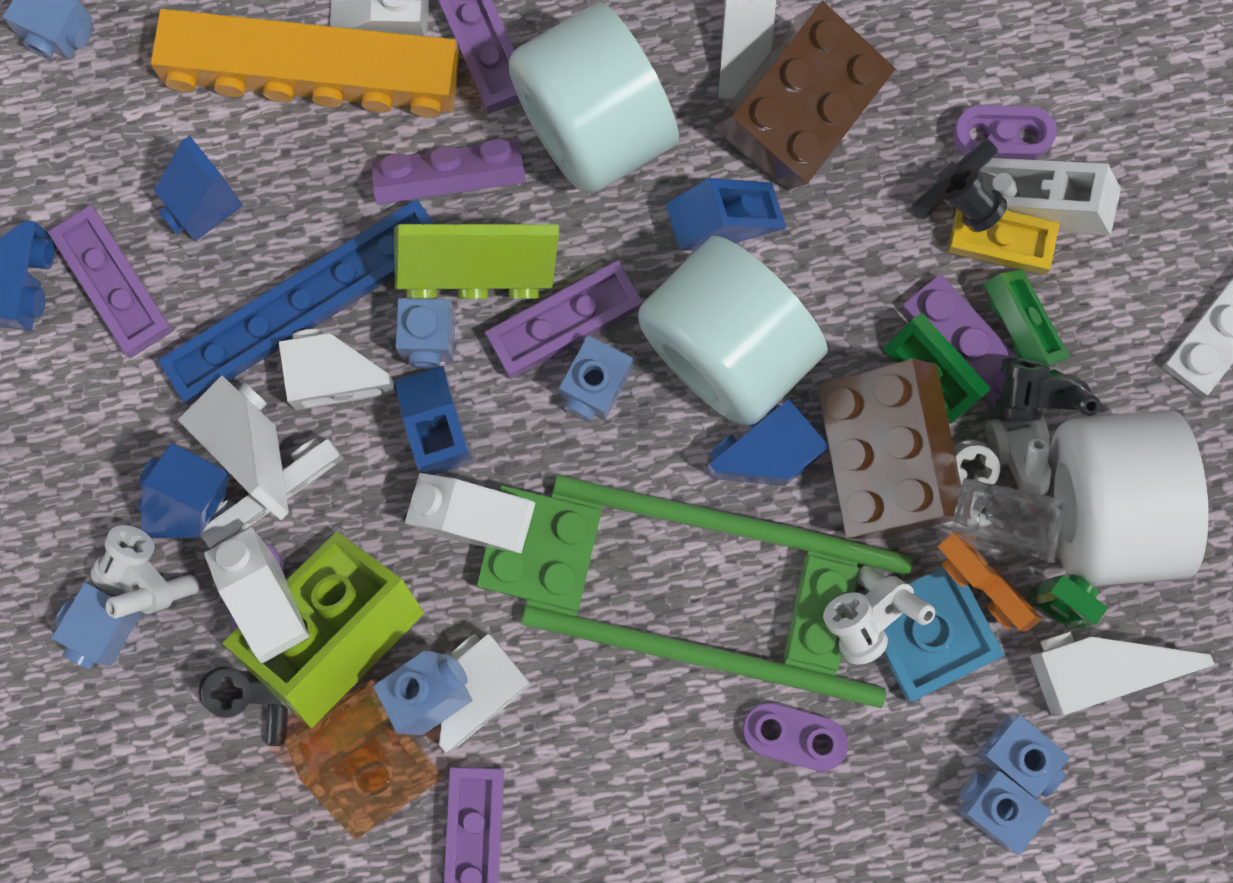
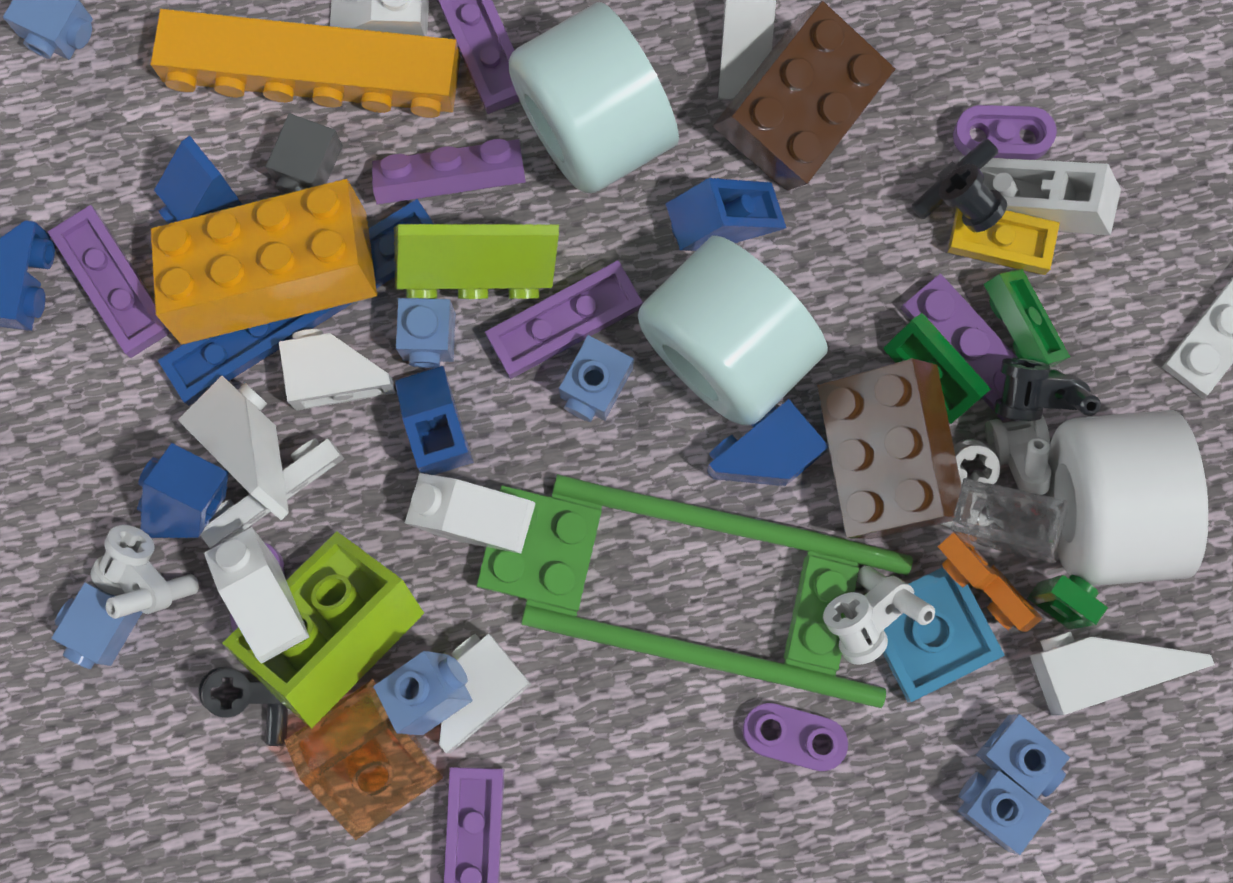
(262, 262): none -> light orange brick
(303, 155): none -> dark grey brick

